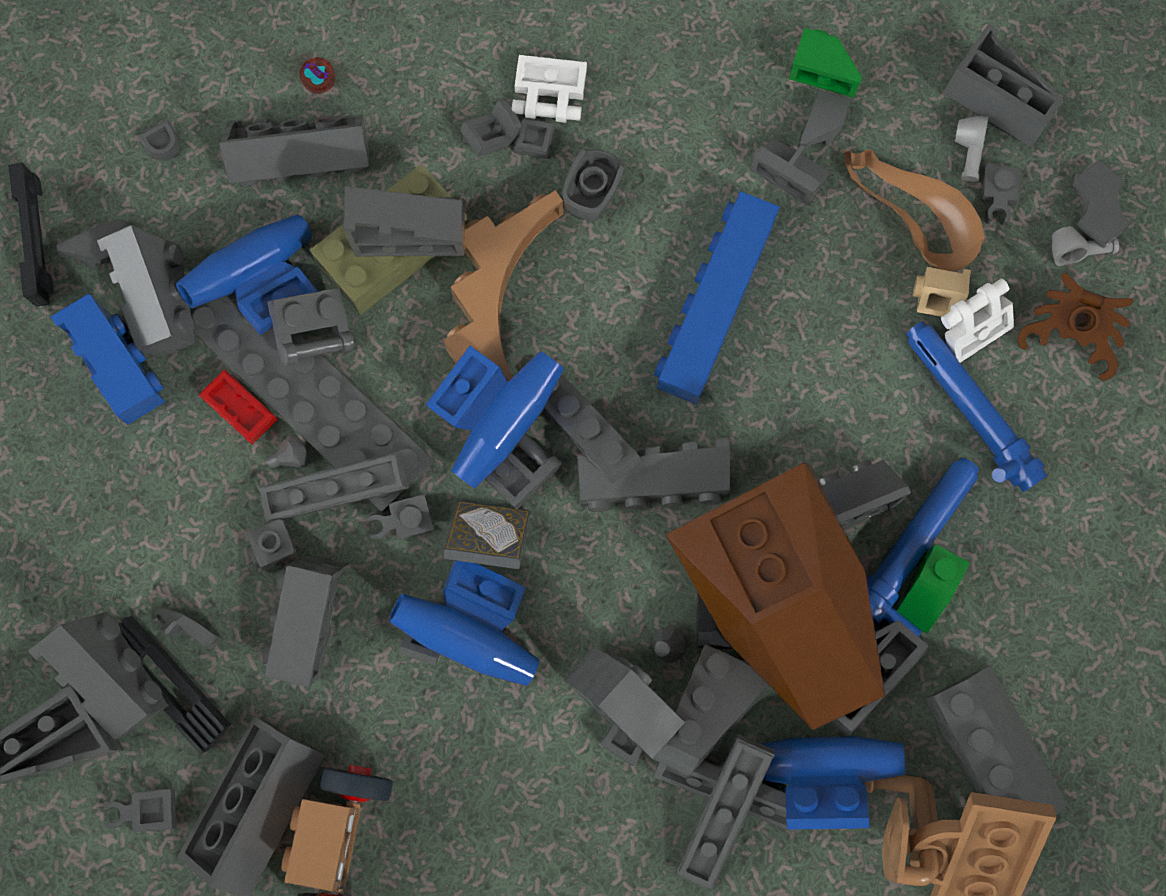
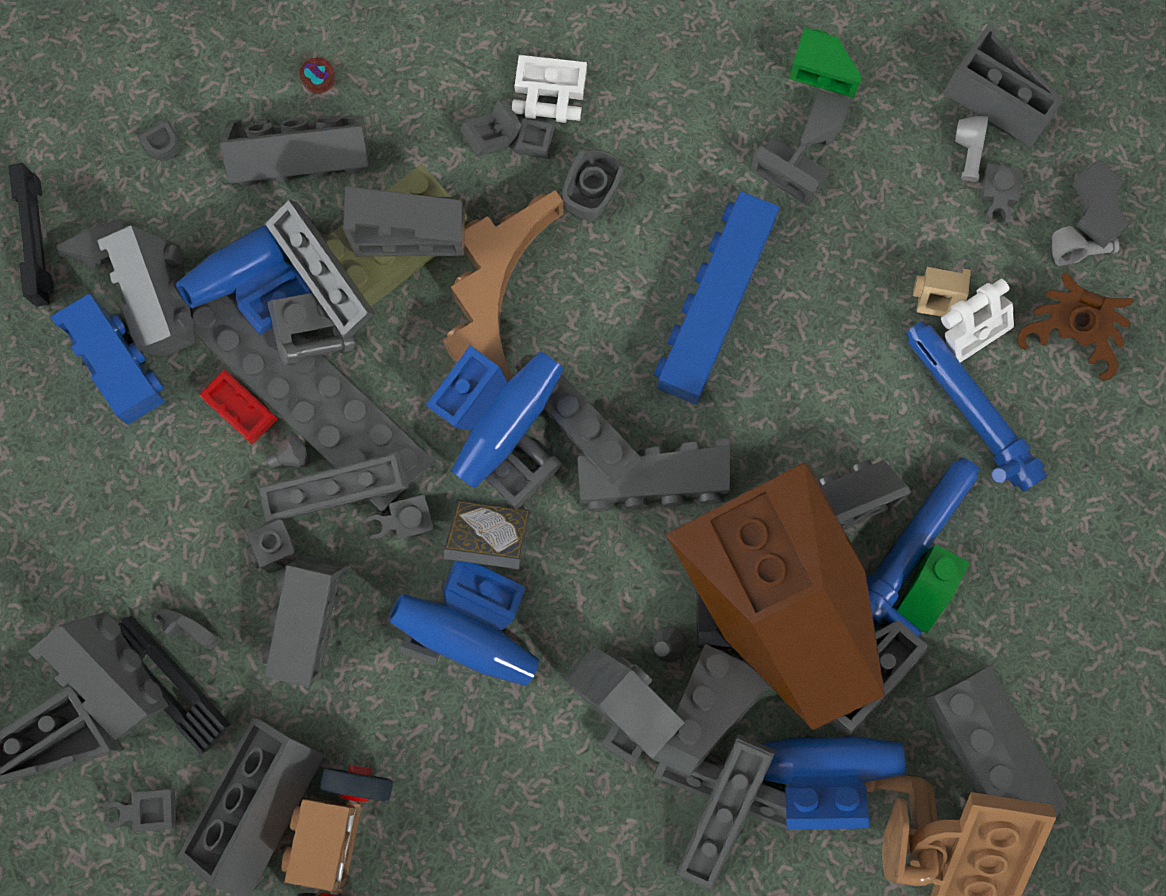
(320, 268): none -> plate
(946, 202): medium nougat animal -> none

